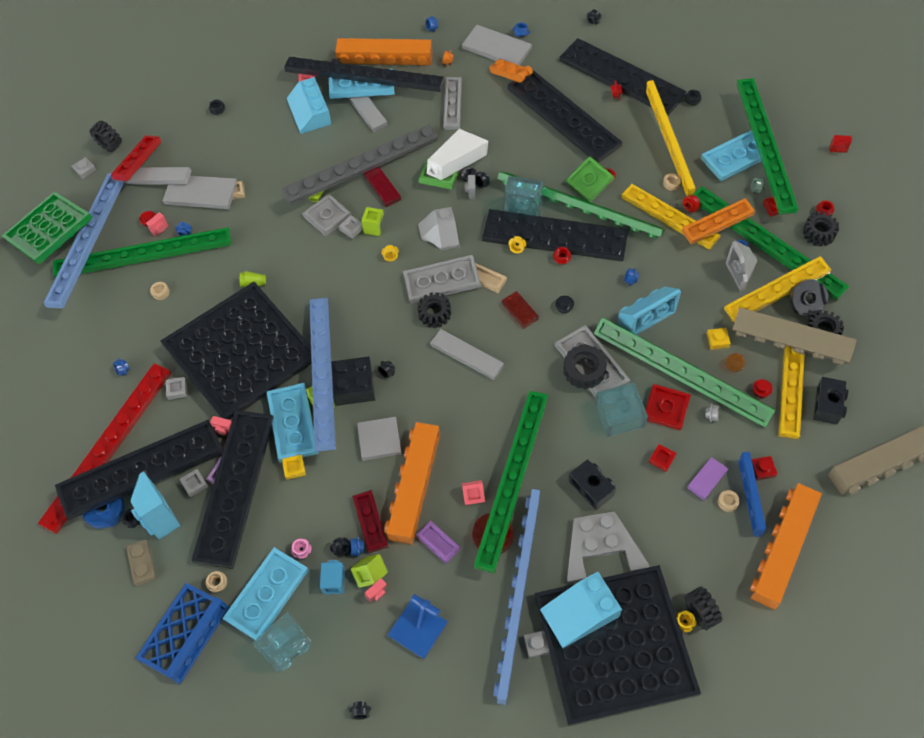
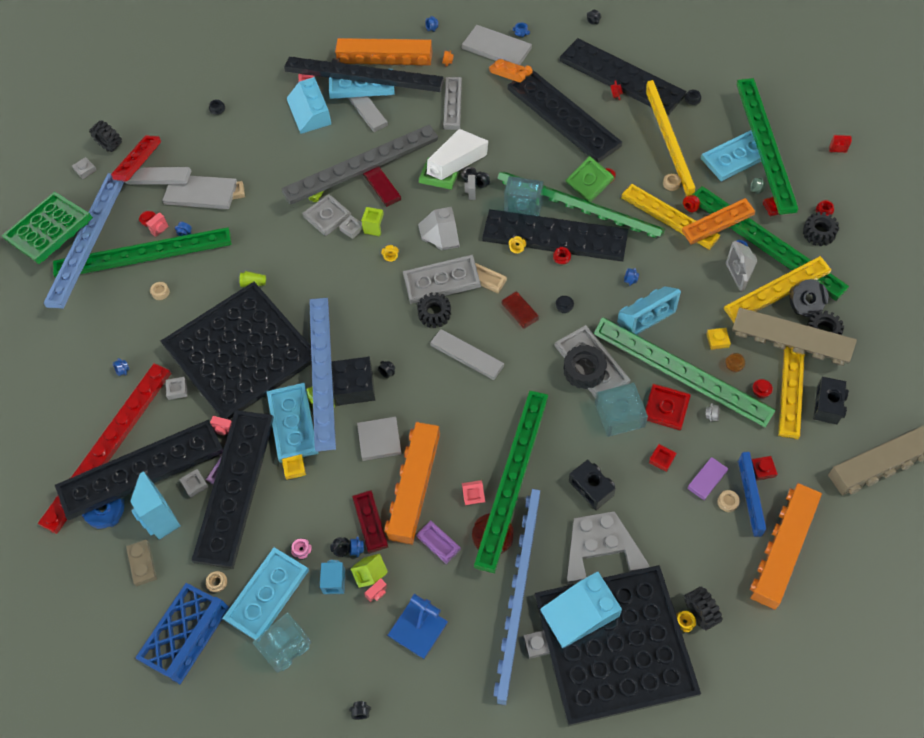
(127, 516): black plate -> none

